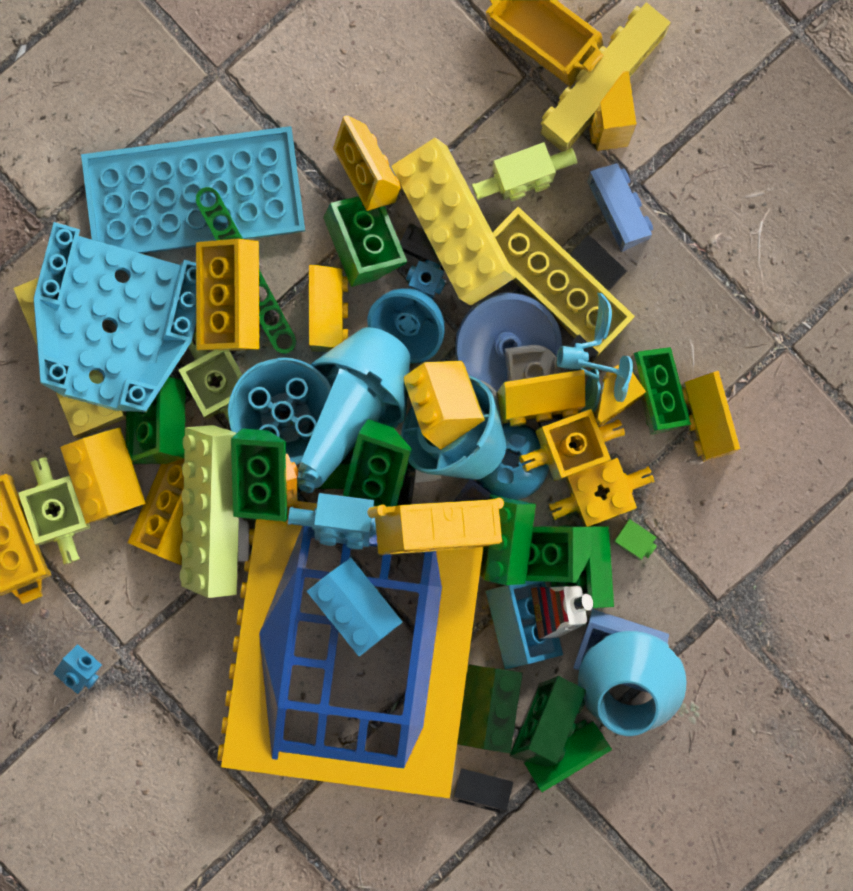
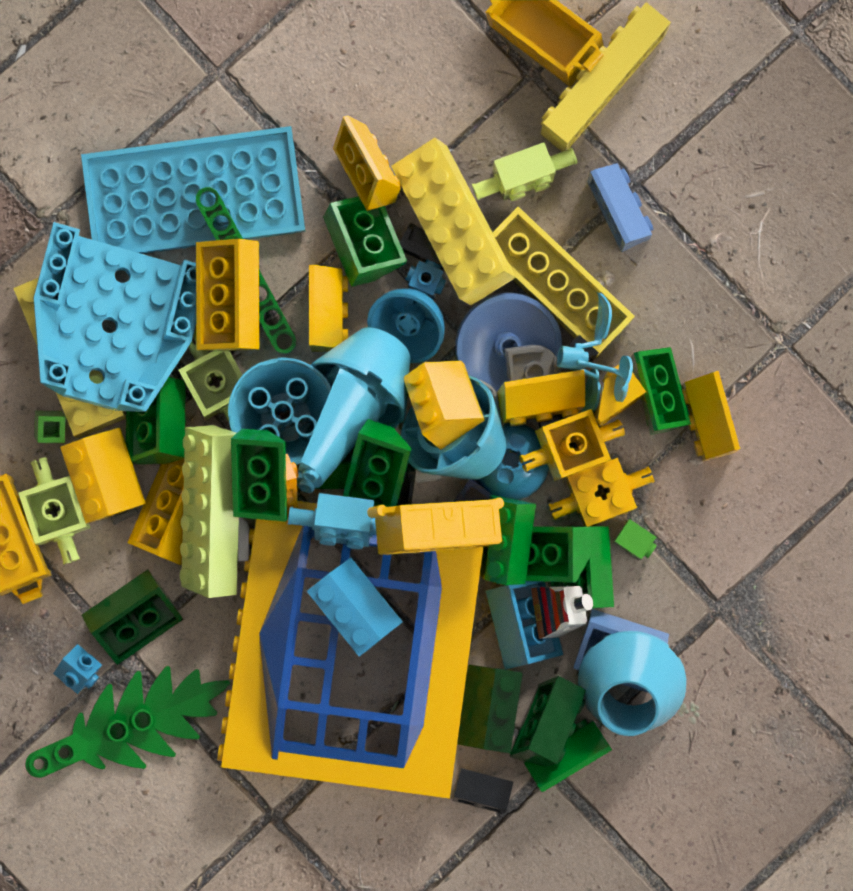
(49, 426): none -> bright green brick
(132, 617): none -> dark green slope
(132, 723): none -> green plant
(598, 262): black hinge -> none
(615, 117): yellow slope -> none

